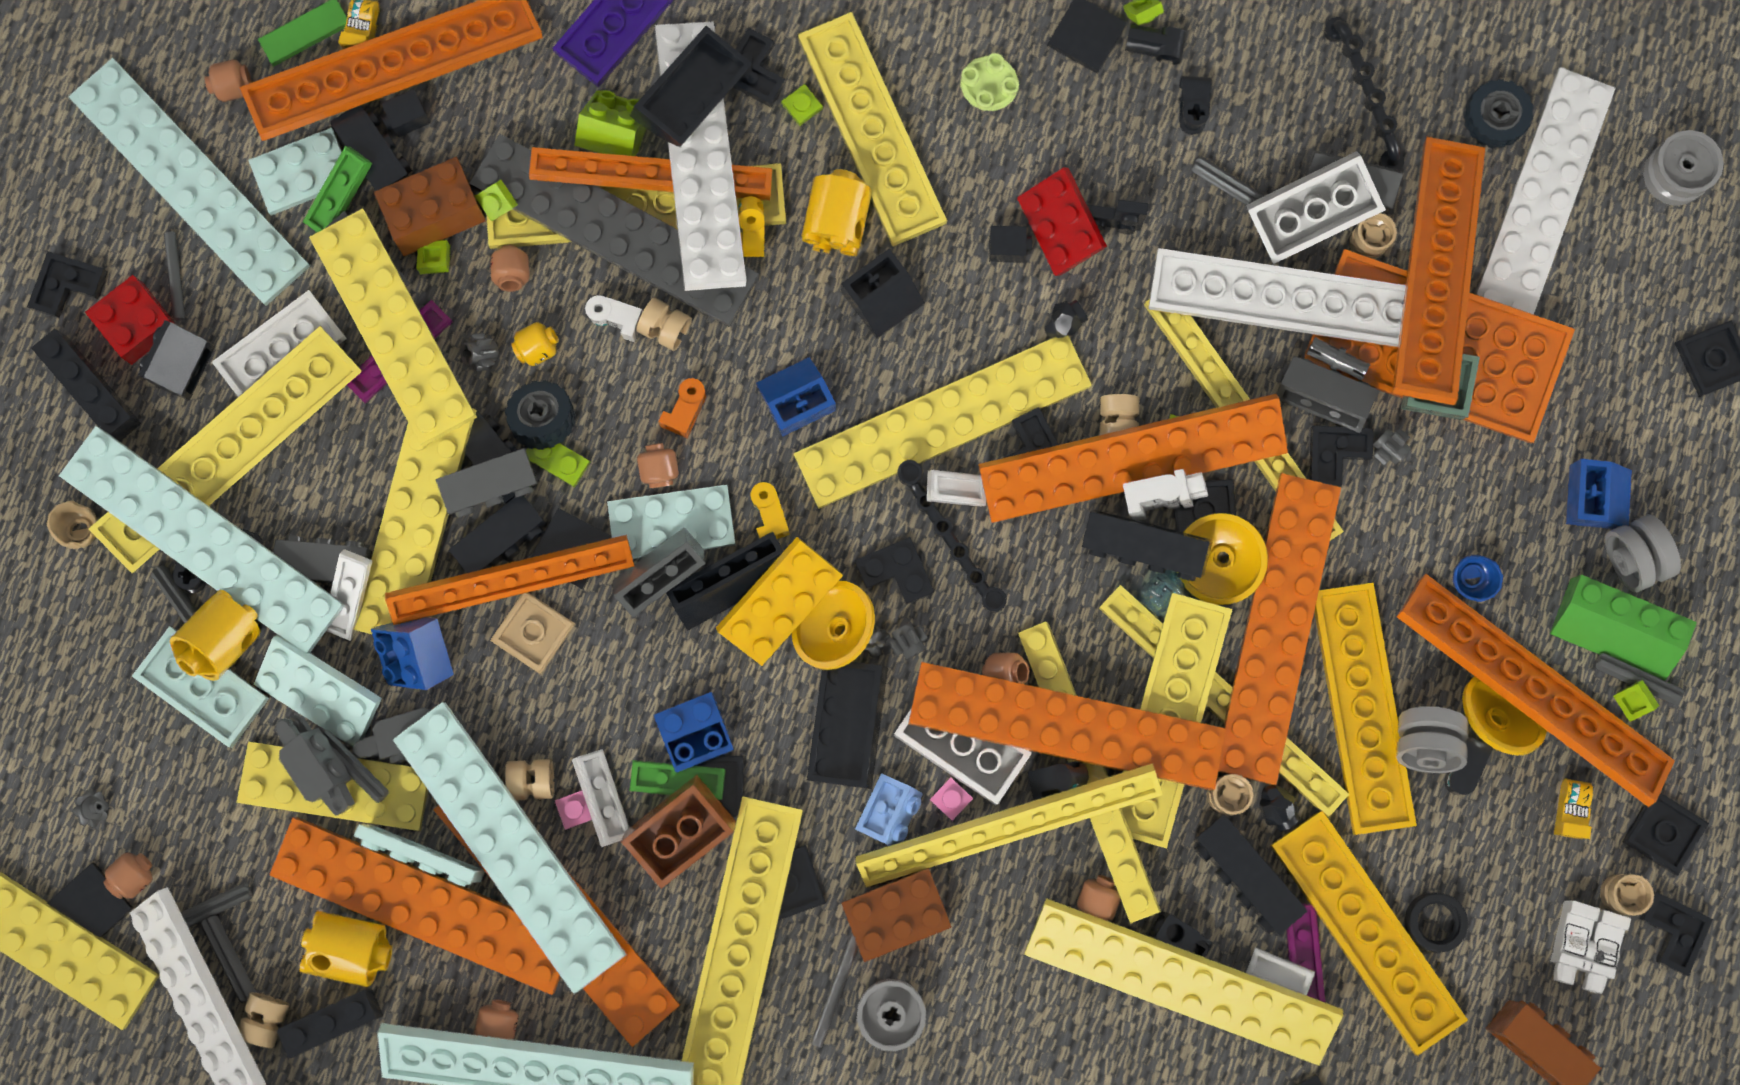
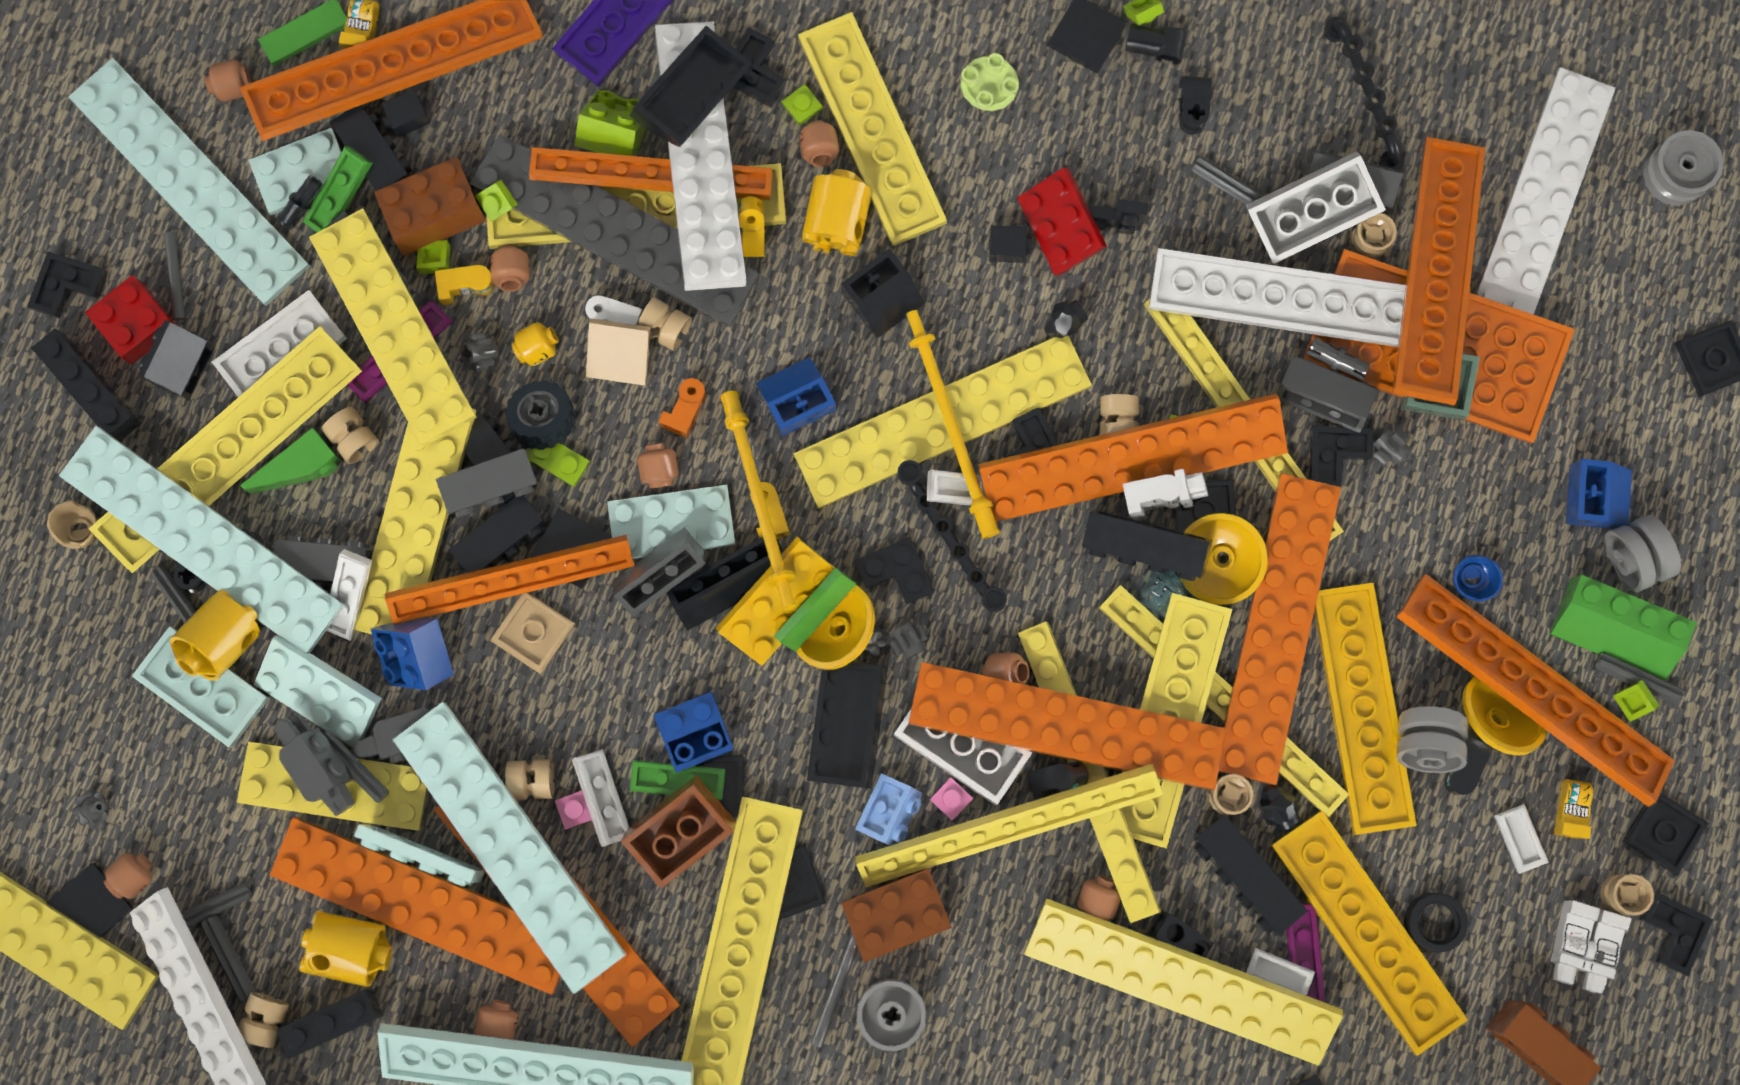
(299, 202): none -> black axle
(300, 462): none -> bright green slope
(348, 432): none -> tan wheel
(463, 281): none -> yellow leg
(617, 351): none -> tan tile
(736, 421): none -> yellow bar
(815, 609): none -> bright green tile
(819, 143): none -> nougat head
(980, 505): none -> yellow bar
(1483, 120): black wheel -> none
(1521, 839): none -> white tile

